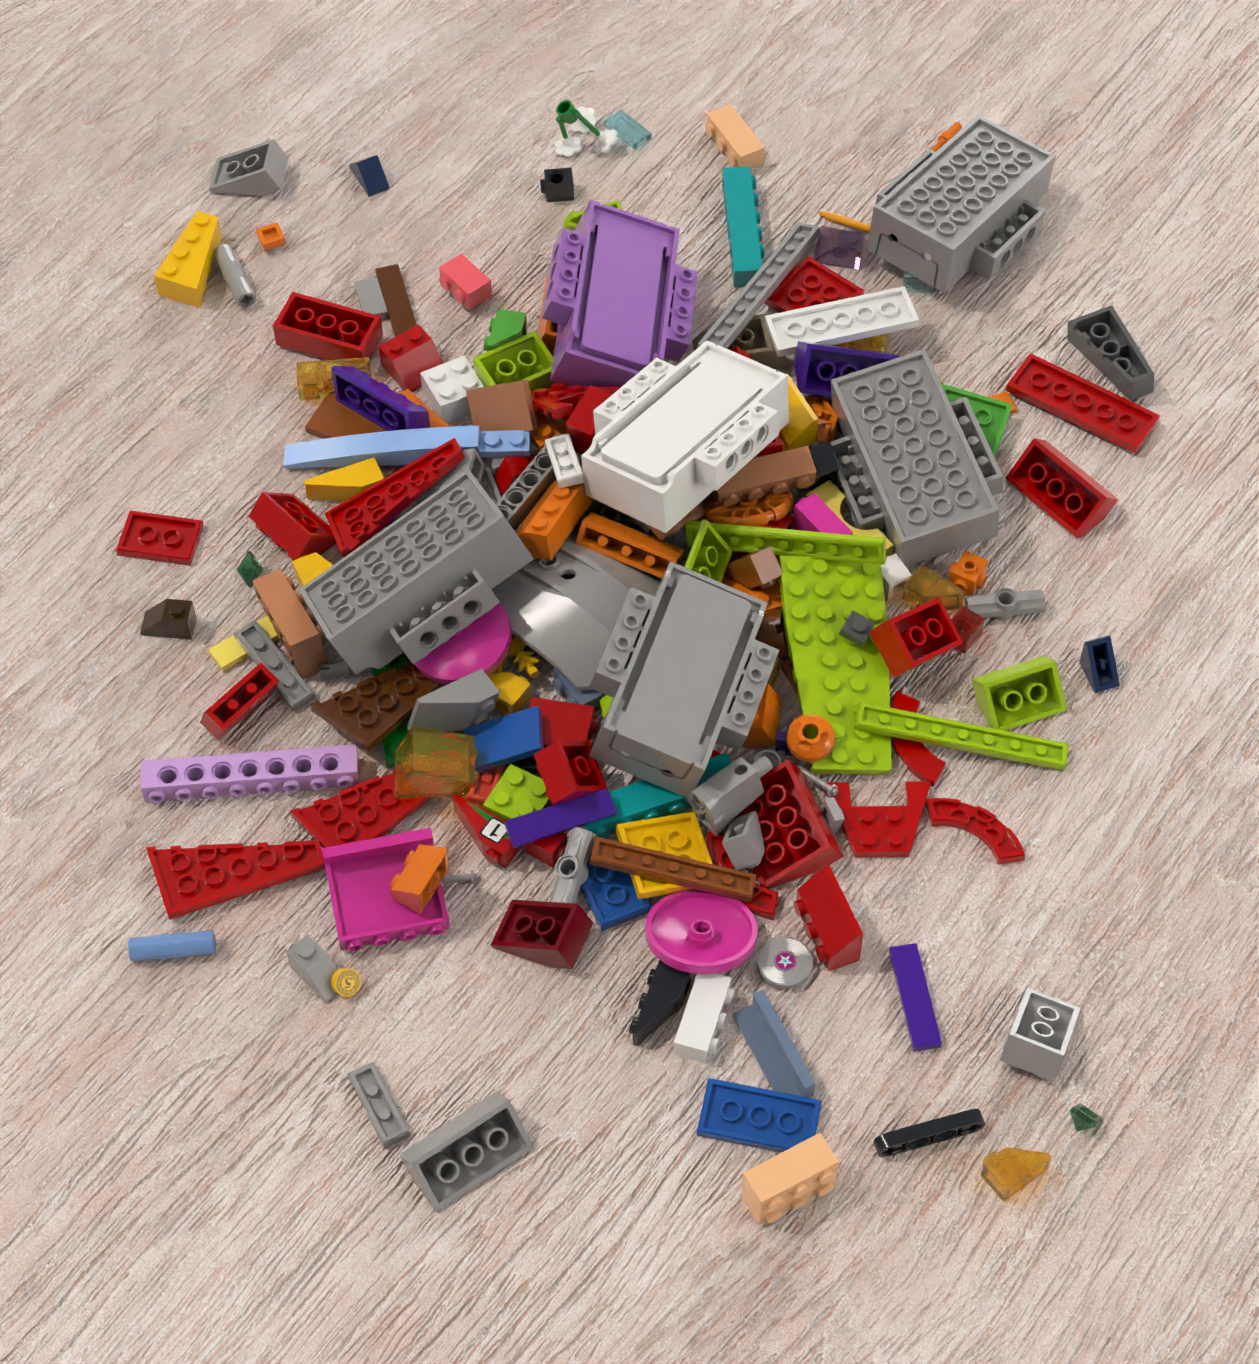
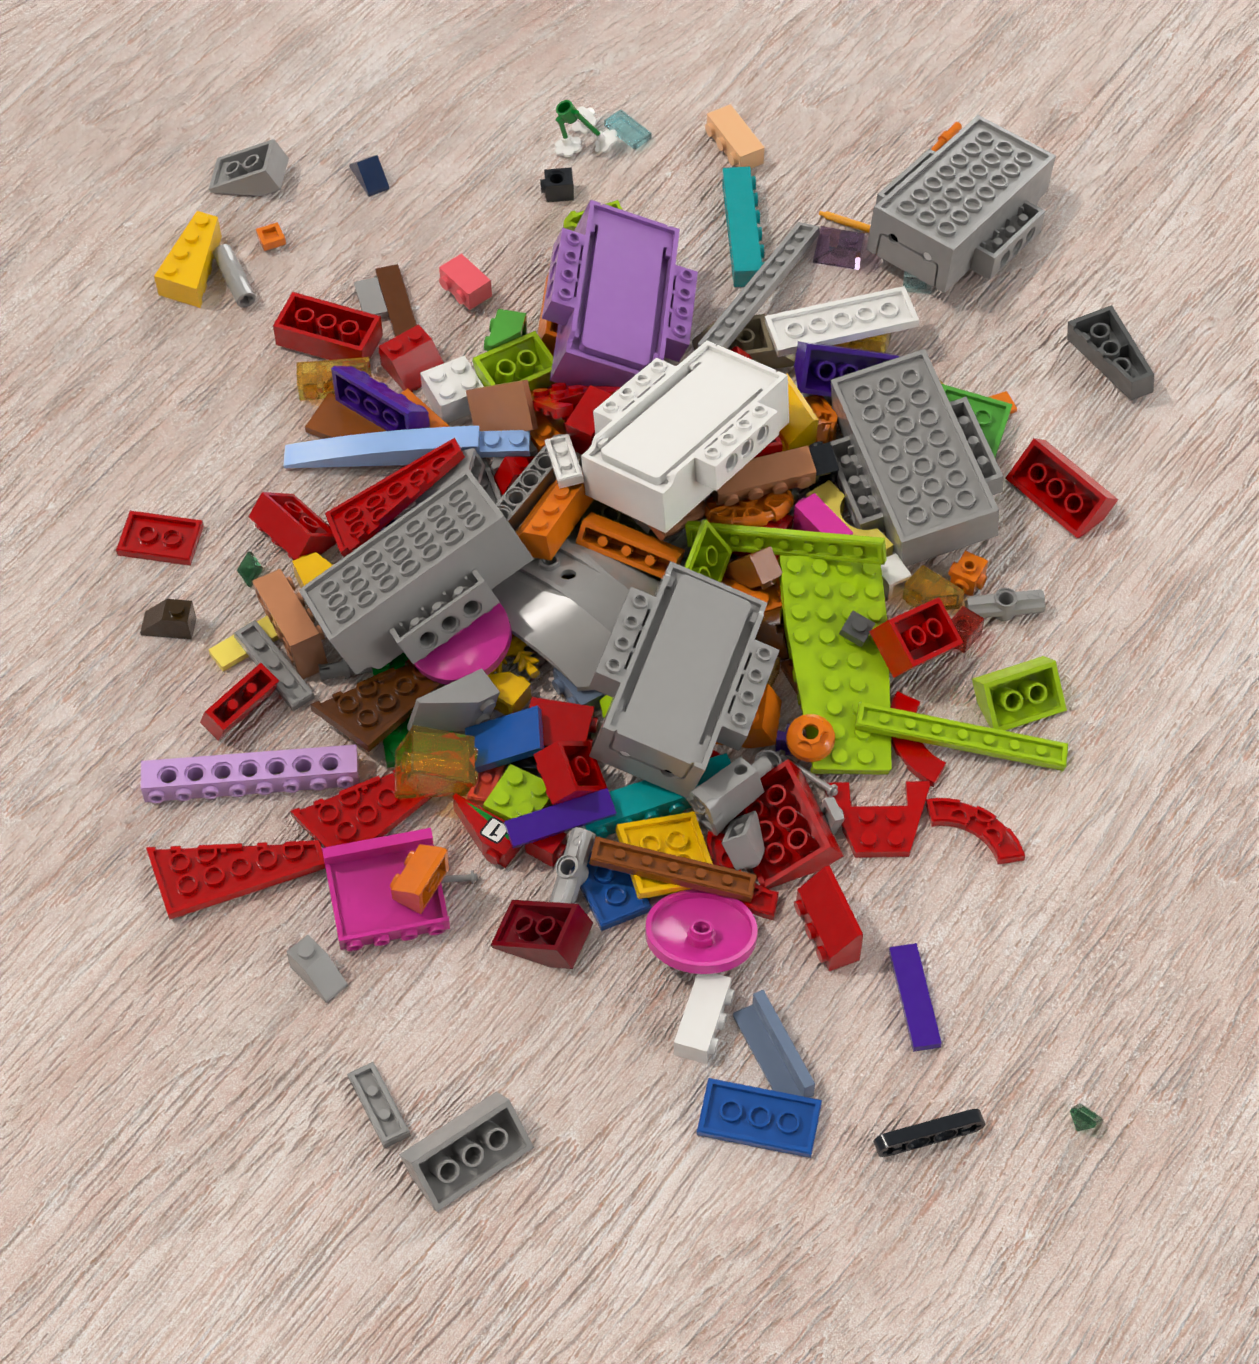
(172, 945): medium blue axle -> none
(343, 482): yellow slope -> none
(346, 982): yellow tile -> none
(663, 999): black slope -> none
(785, 963): light grey tile -> none
(790, 1179): light nougat brick -> none
(811, 285): red plate -> none
(1013, 1170): clear yellow slope -> none
(1040, 1034): light grey slope -> none
(1083, 403): red plate -> none
(1099, 664): dark blue slope -> none

